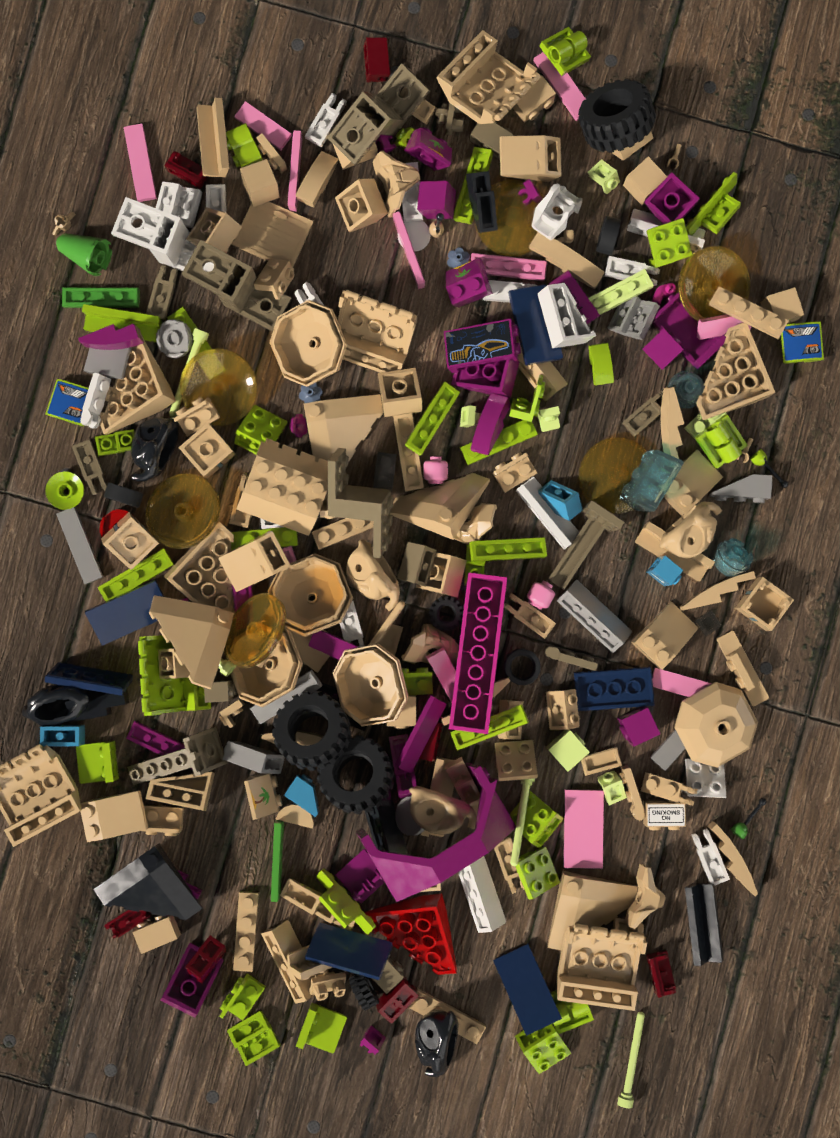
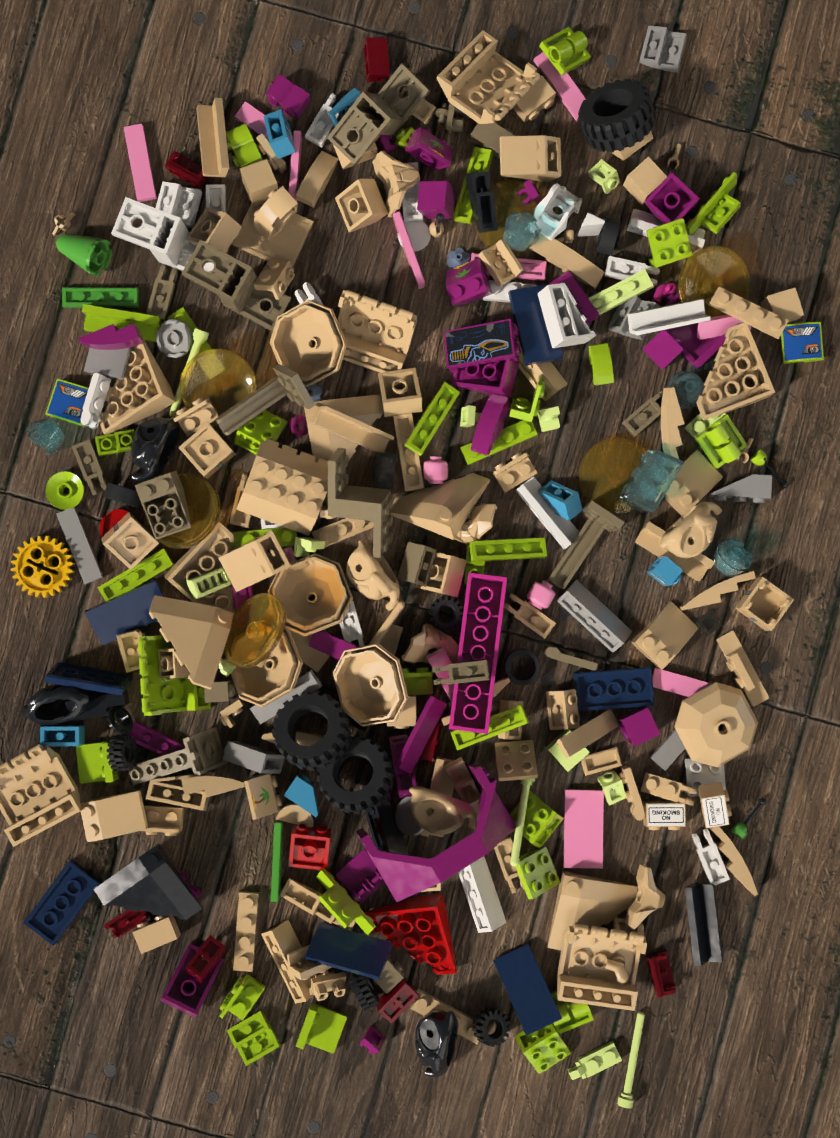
(46, 435): none -> clear light blue cone
(49, 550): none -> yellow gear
(62, 902): none -> dark blue tile
(122, 753): none -> black tyre
(126, 724): none -> black gear
(129, 649): none -> tan bracket
(164, 504): none -> dark tan slope
(193, 587): none -> yellowish green slope
(211, 784): none -> tan slope
(274, 213): none -> tan brick
(279, 134): none -> dark azure brick
(285, 383): none -> dark tan bracket
(288, 96): none -> magenta brick
(305, 545): none -> yellowish green bracket
(309, 847): none -> red plate
(347, 100): none -> dark azure slope
(352, 429): none -> tan panel
(463, 672): none -> dark tan hinge
(501, 262): none -> tan bracket
(501, 1027): none -> black tyre
(521, 231): none -> clear light blue cone
(588, 733): none -> tan slope
(591, 226): none -> white slope
(595, 1061): none -> yellowish green hinge
(619, 969): none -> tan arm
(663, 49): none -> light grey slope
(667, 317): none -> white panel
(713, 804): none -> brick

